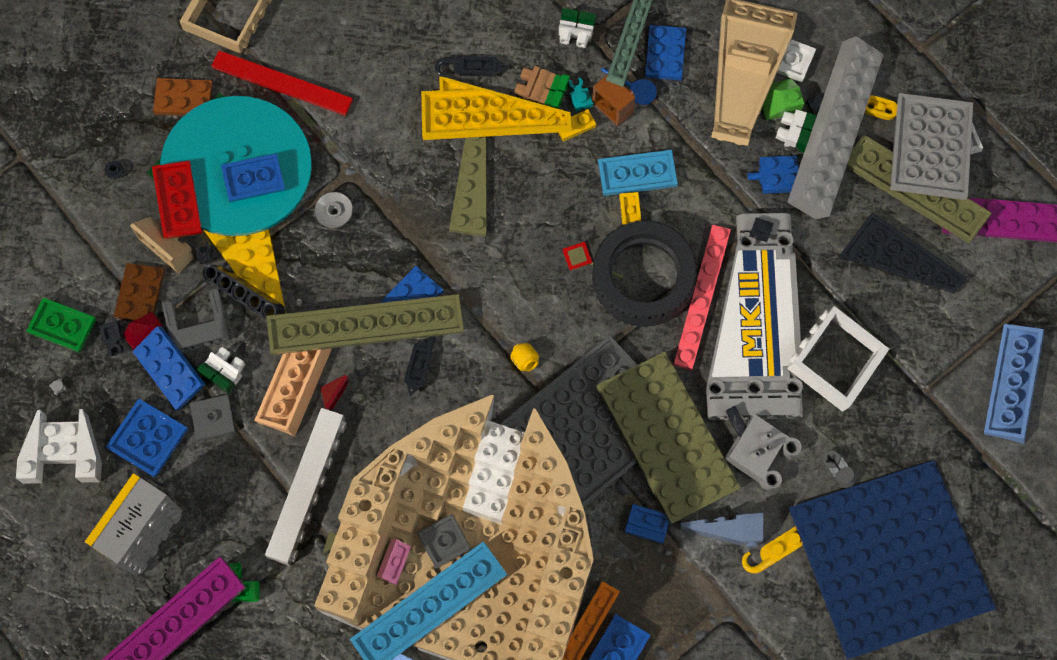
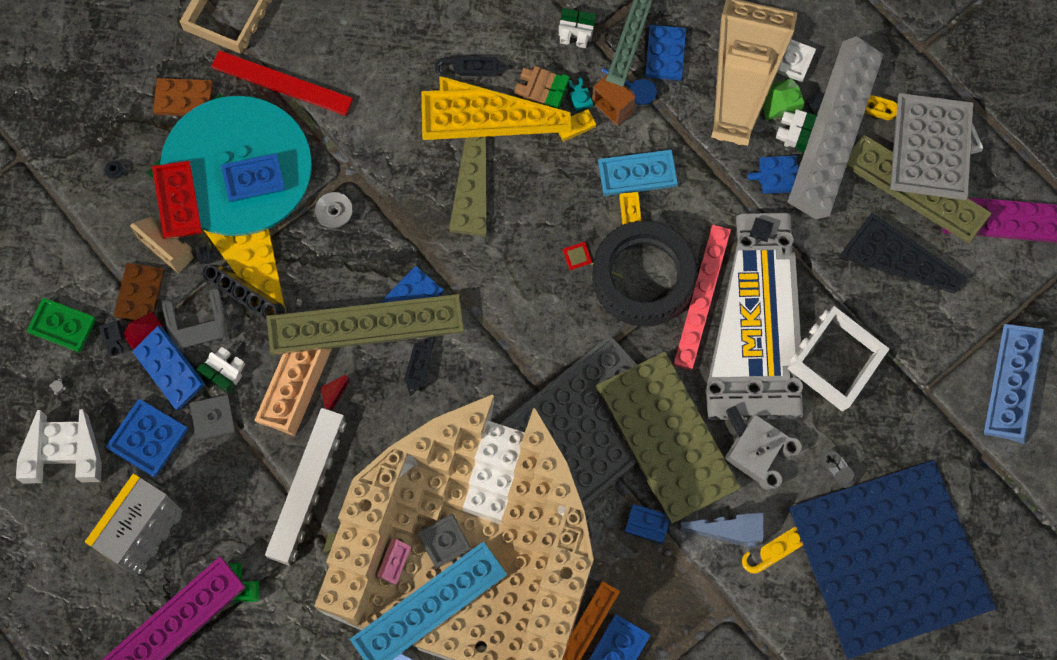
(525, 357): yellow head -> none

